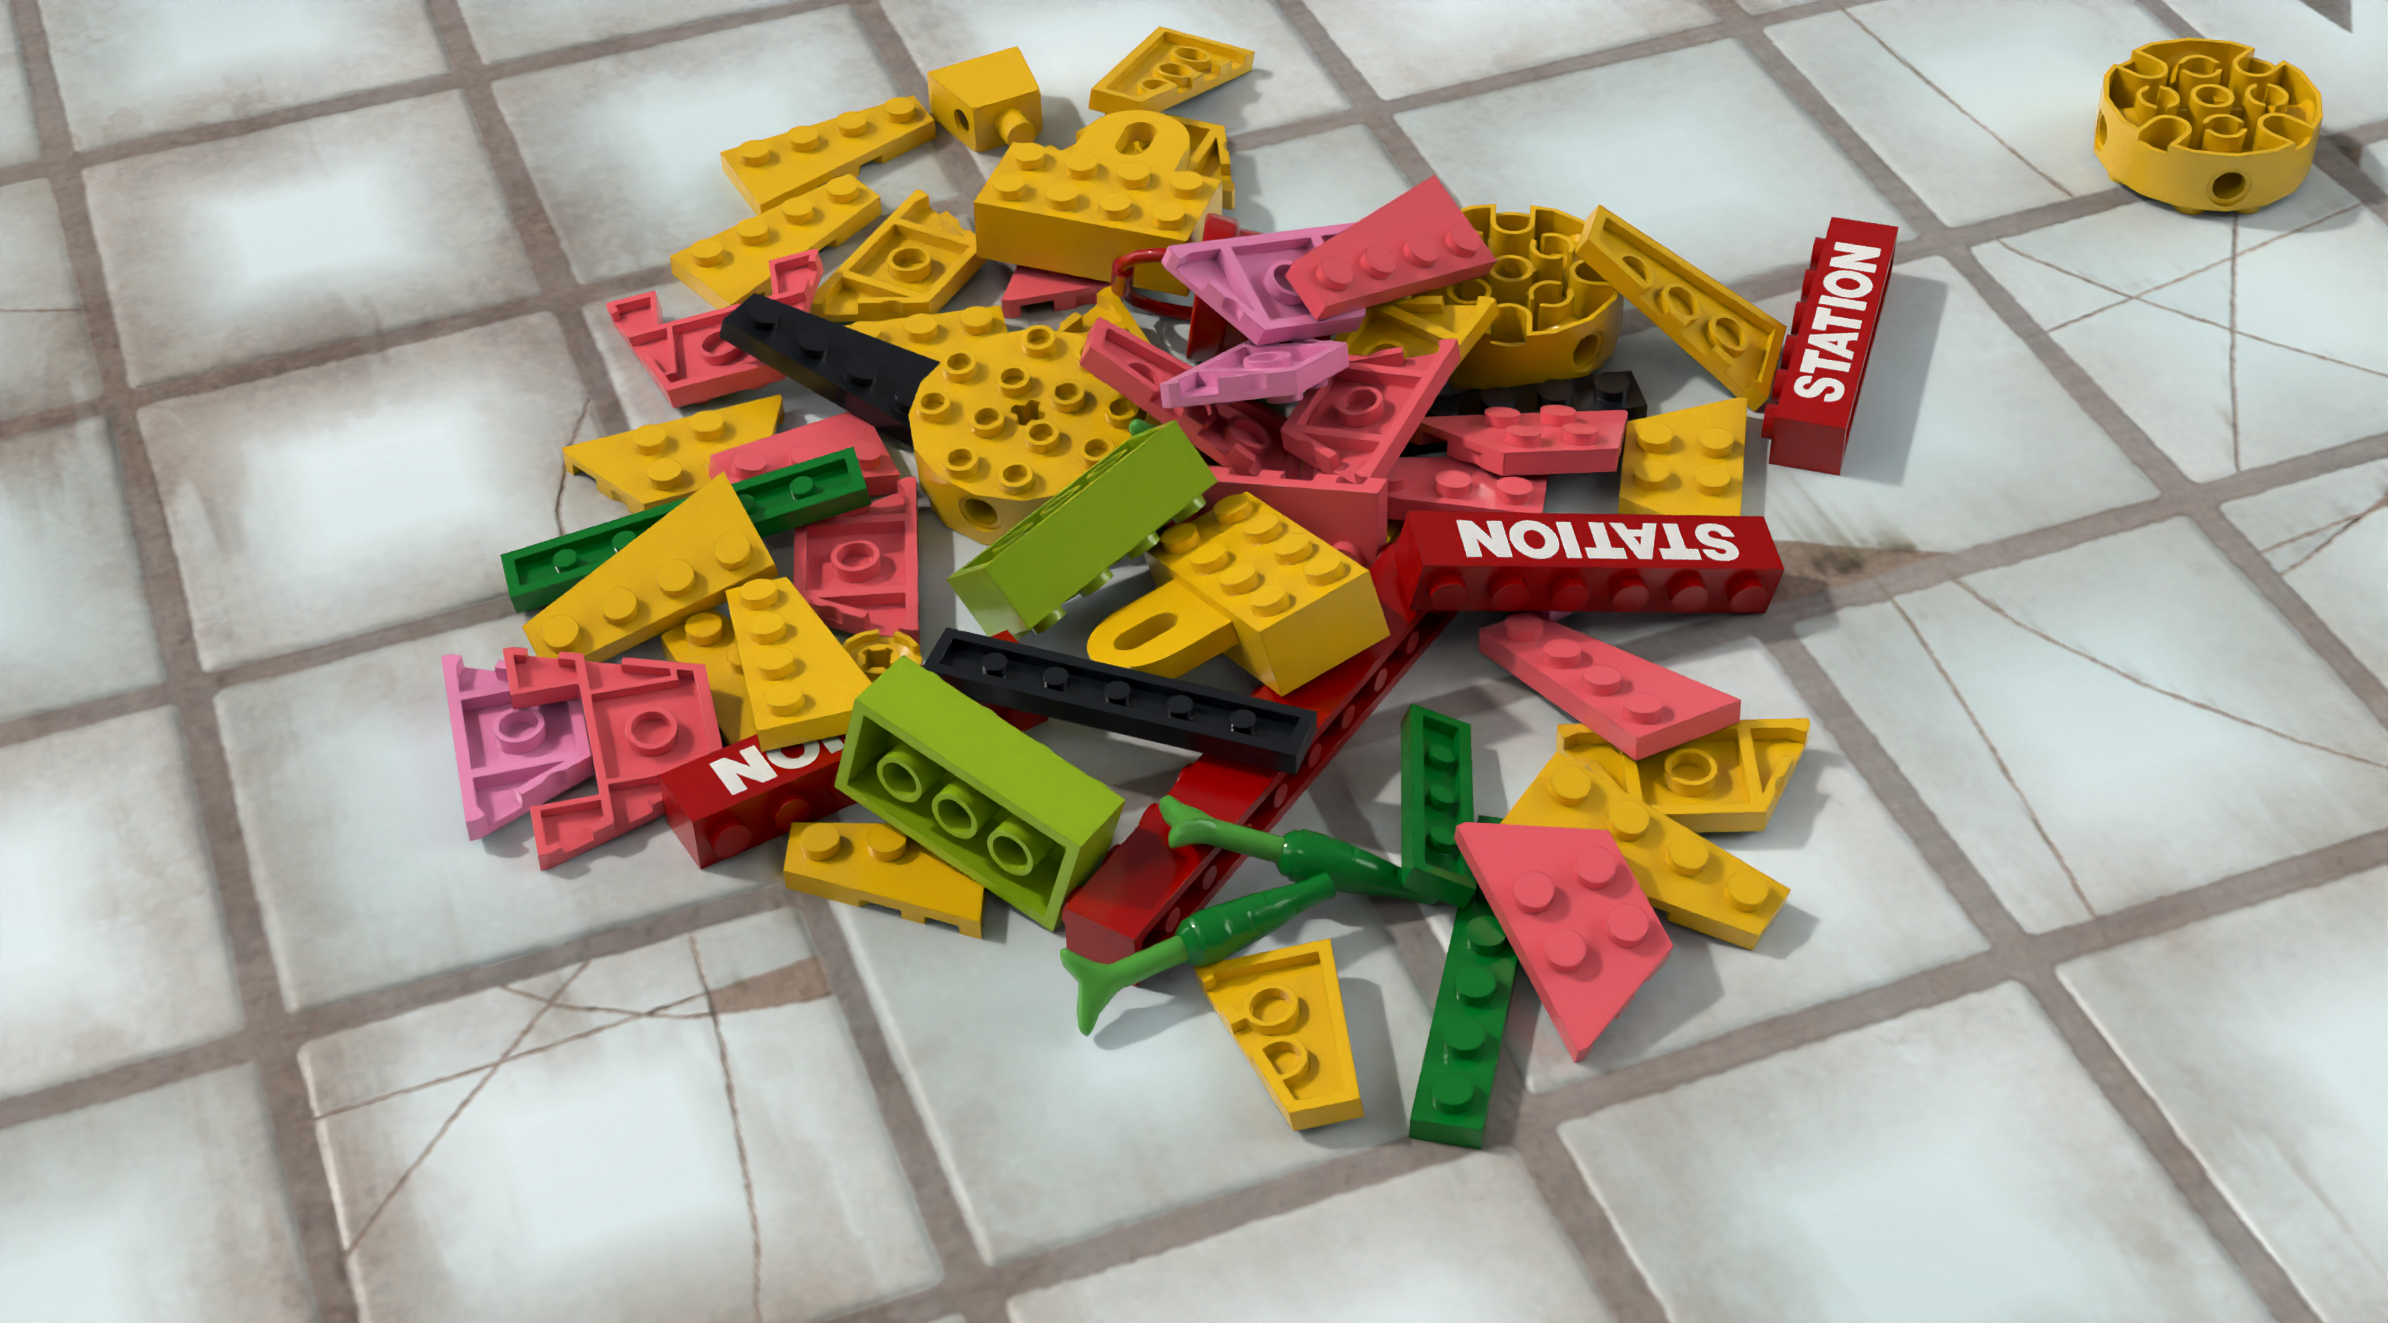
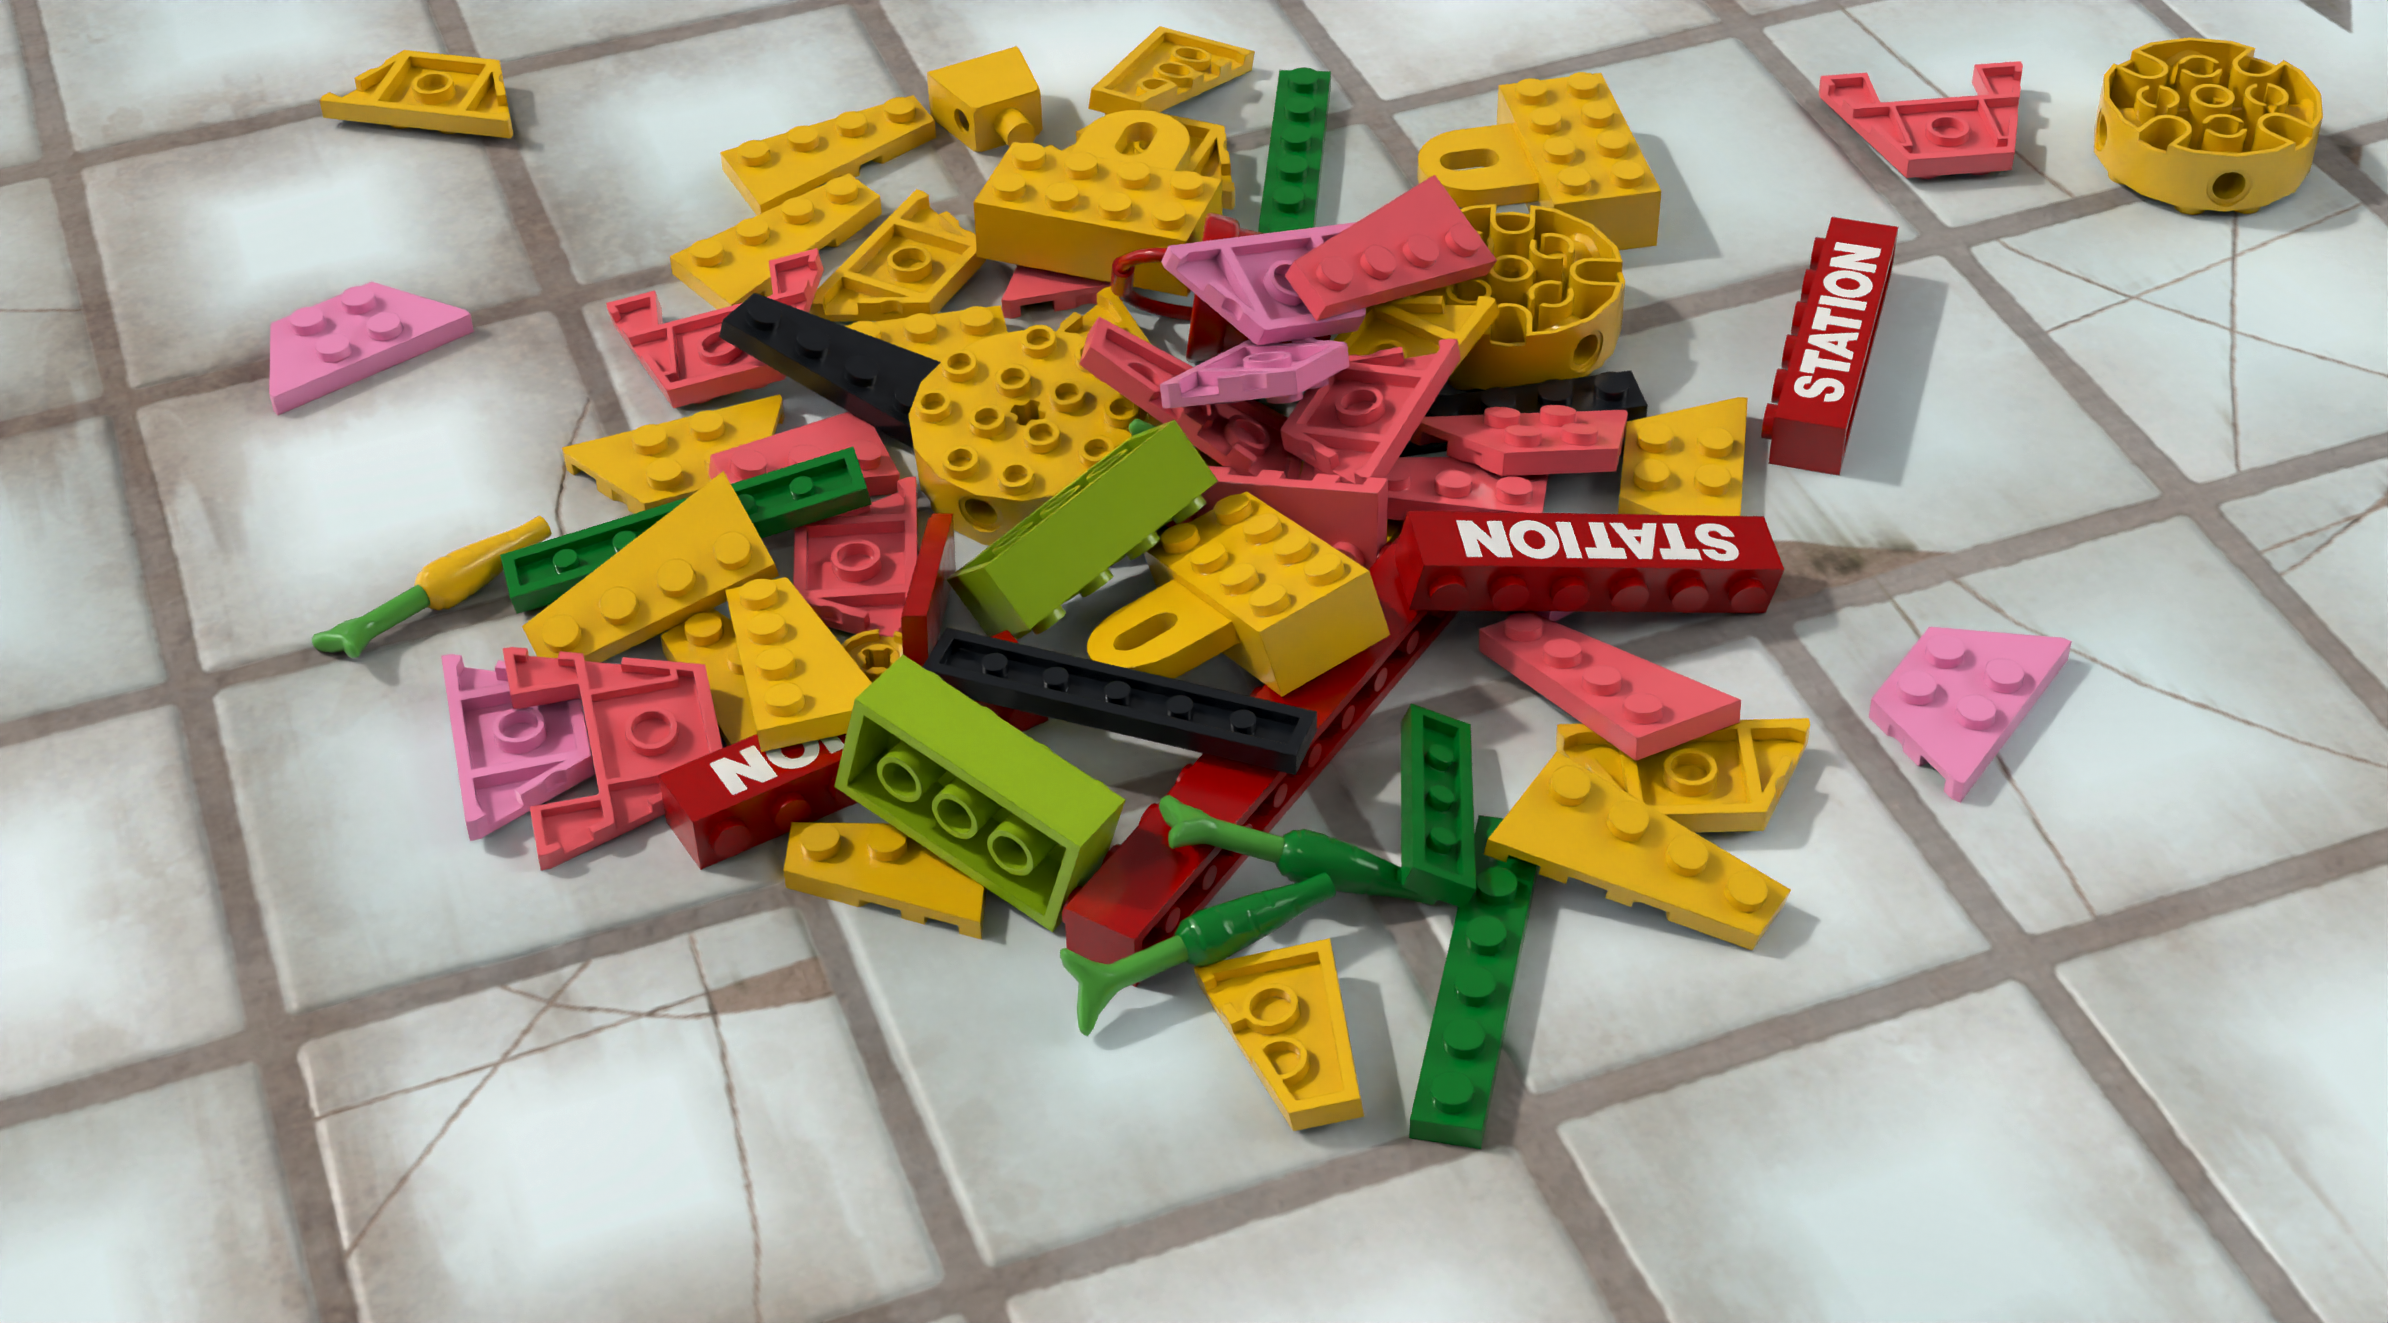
(353, 339): none -> bright pink wing
(428, 93): none -> yellow wing
(436, 587): none -> yellow piece
(929, 589): none -> red tile
(1295, 151): none -> green plate
(1556, 149): none -> yellow brick
(1570, 919): coral wing -> none
(1696, 311): yellow wing -> none
(1940, 133): none -> coral wing
(1964, 697): none -> bright pink wing

